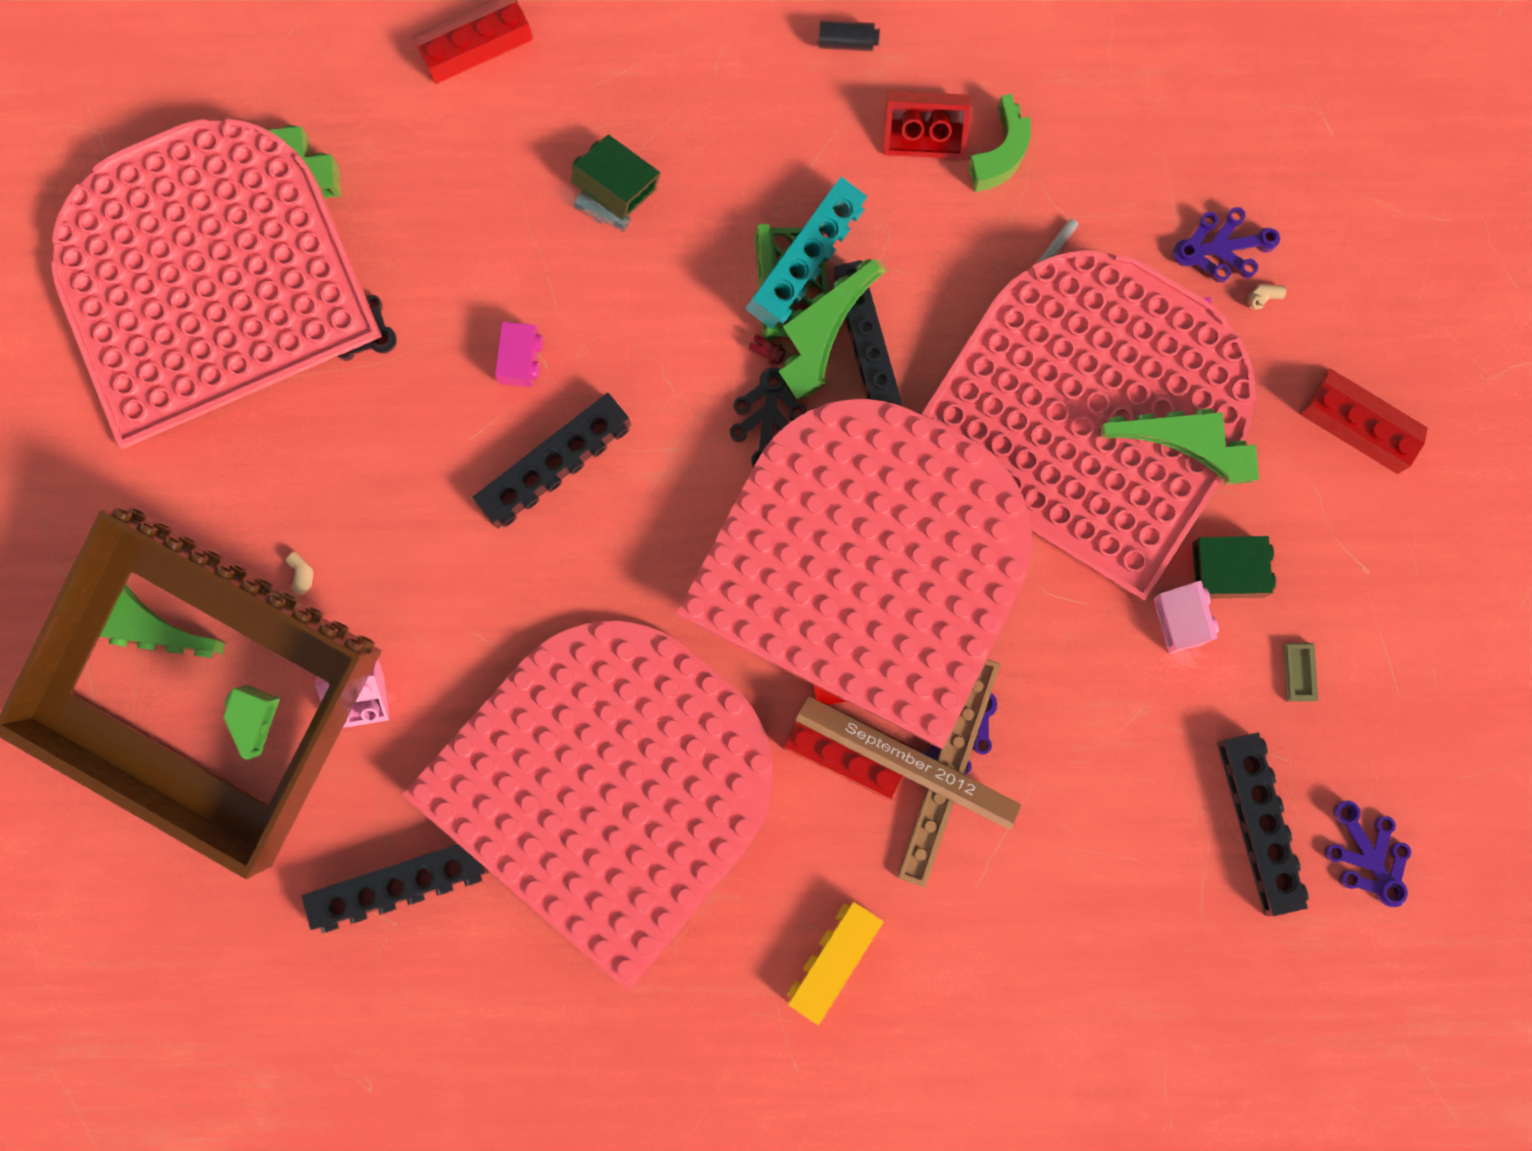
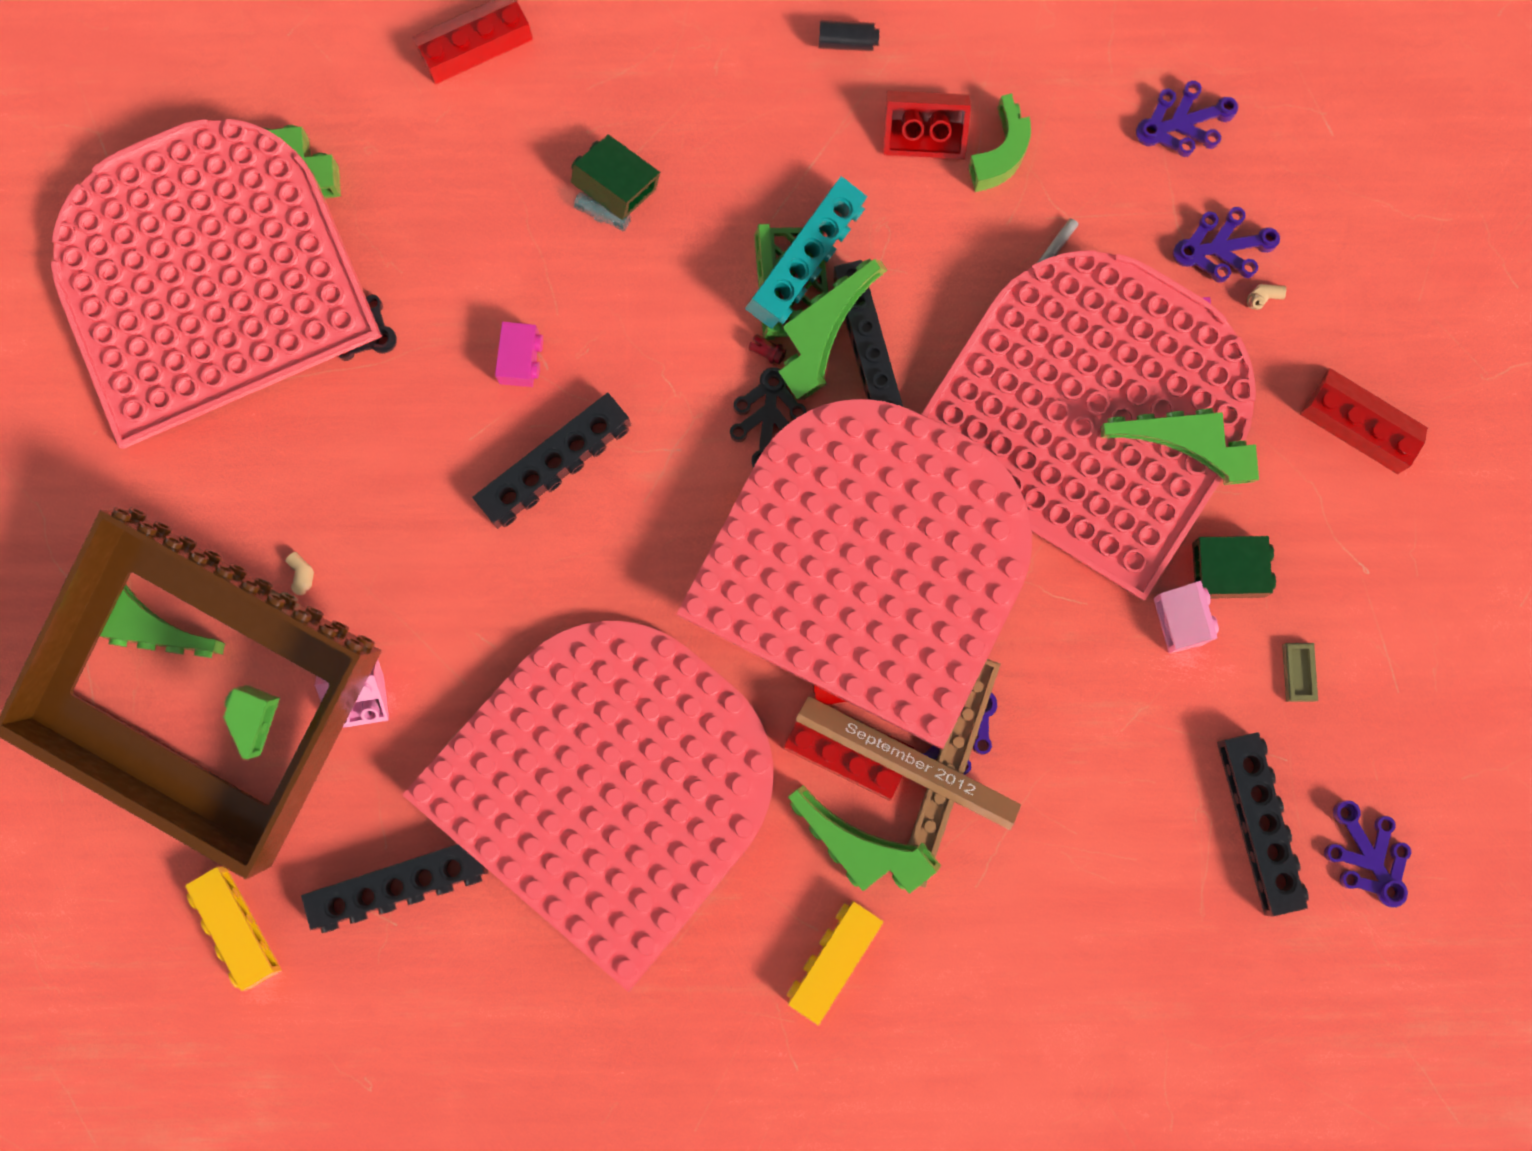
(232, 928): none -> yellow brick
(862, 854): none -> bright green arch
(1184, 122): none -> dark purple plant

